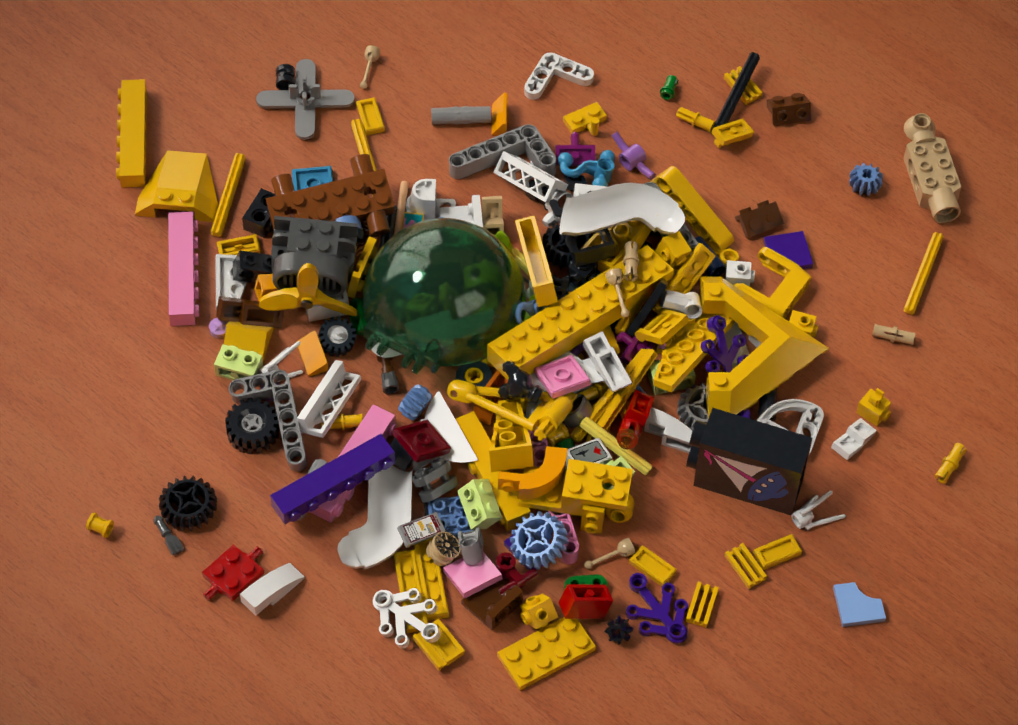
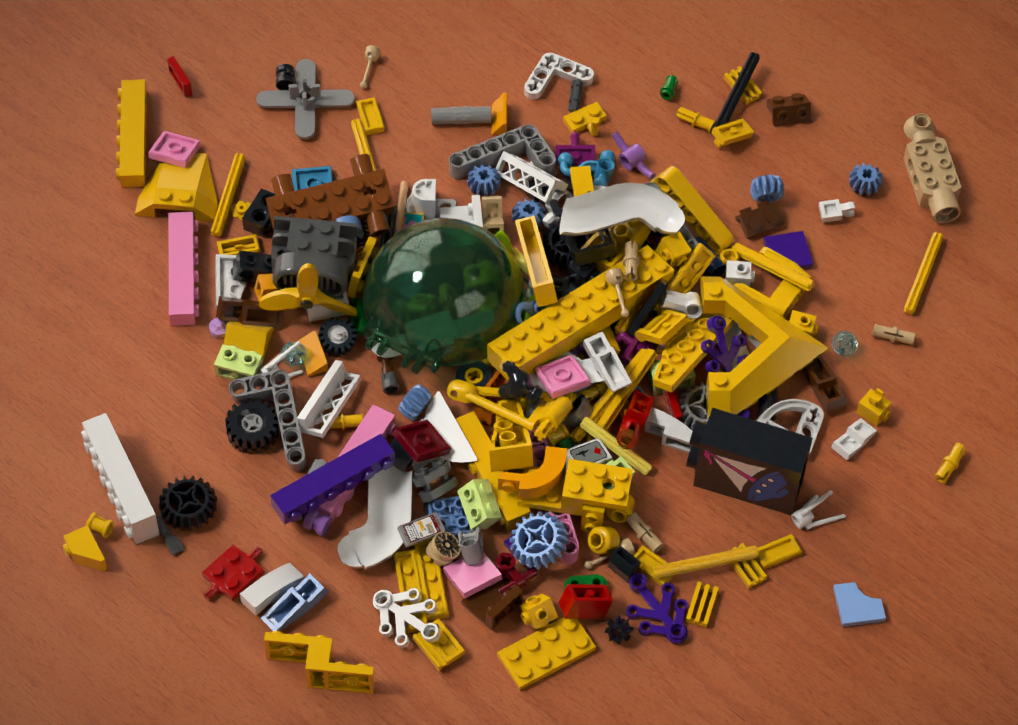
(84, 549): none -> yellow slope
(119, 479): none -> white brick
(174, 149): none -> bright pink tile
(179, 76): none -> red tile
(239, 209): none -> yellow plant
(294, 603): none -> medium blue slope
(296, 357): none -> clear light blue piece
(317, 522): none -> medium lavender wheel
(319, 657): none -> yellow bracket
(484, 180): none -> medium blue gear
(528, 209): none -> medium blue gear
(575, 95): none -> dark grey axle
(581, 180): none -> yellow tile
(603, 540): none -> yellow head
(623, 564): none -> black piece
(644, 532): none -> tan pin
(672, 404): none -> red tile
(705, 562): none -> yellow axle
(767, 188): none -> medium blue gear
(773, 267): none -> yellow axle
(825, 386): none -> reddish brown slope
(833, 210): none -> white plate
(844, 343): none -> clear light blue piece

